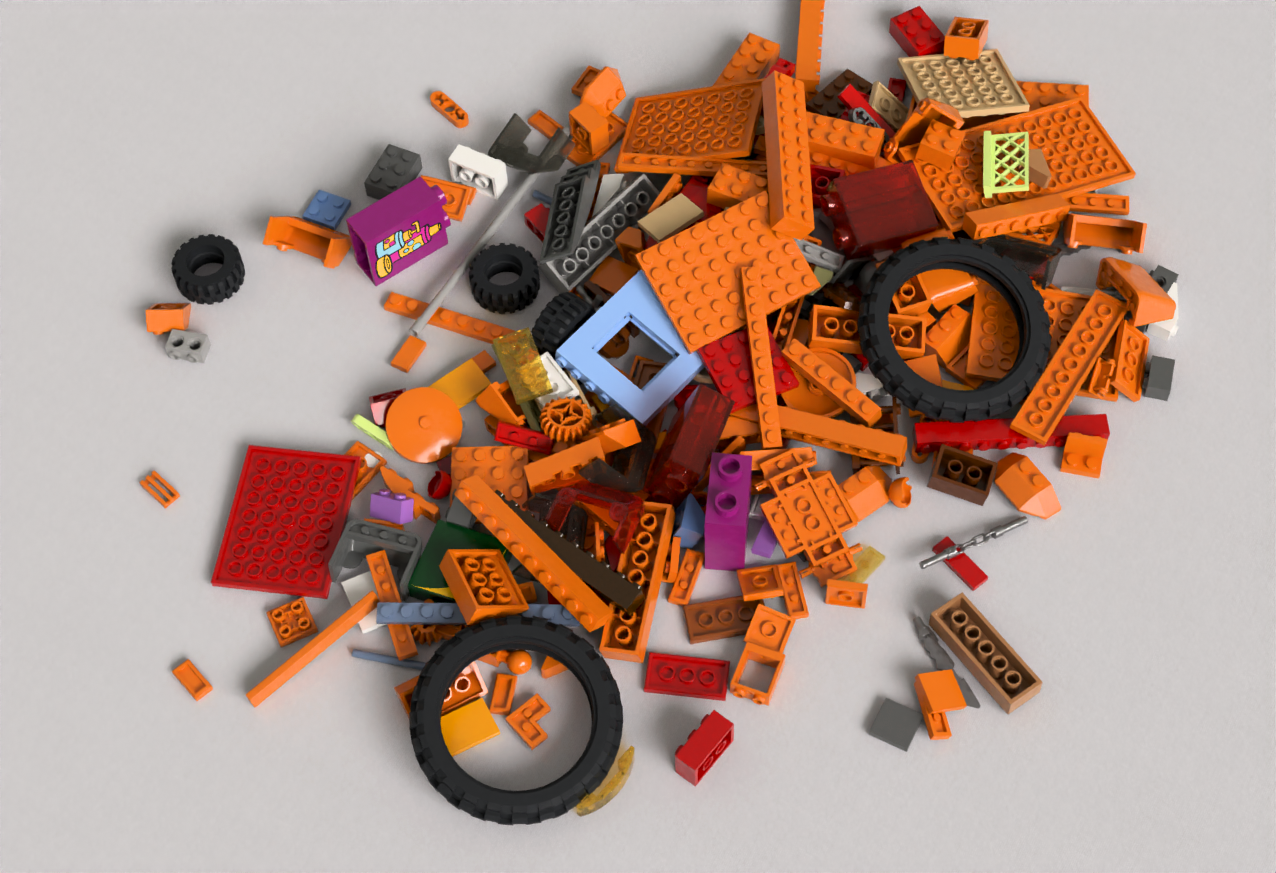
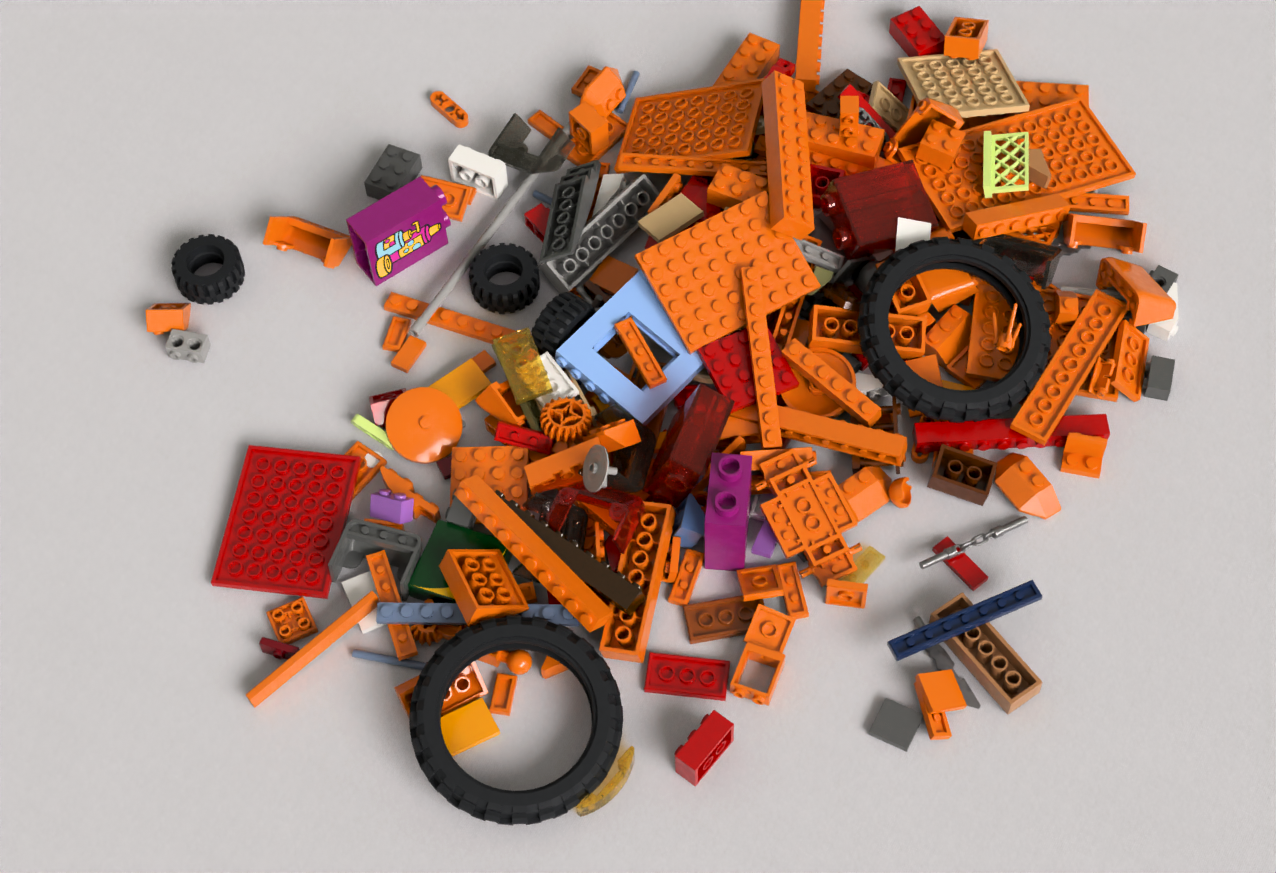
(150, 479): orange tile -> none
(192, 680): orange tile -> none
(277, 649): none -> dark red plate
(327, 209): medium blue plate -> none
(396, 334): none -> orange tile
(439, 485): red hair -> none
(525, 720): orange plate -> none
(597, 468): none -> light grey shield
(628, 91): none -> sand blue bar
(630, 243): orange slope -> none
(640, 353): none -> orange tile
(849, 116): none -> orange brick
(911, 231): none -> white sticker
(964, 620): none -> dark blue tile
(1005, 341): none -> orange plant
(1065, 307): none -> orange slope

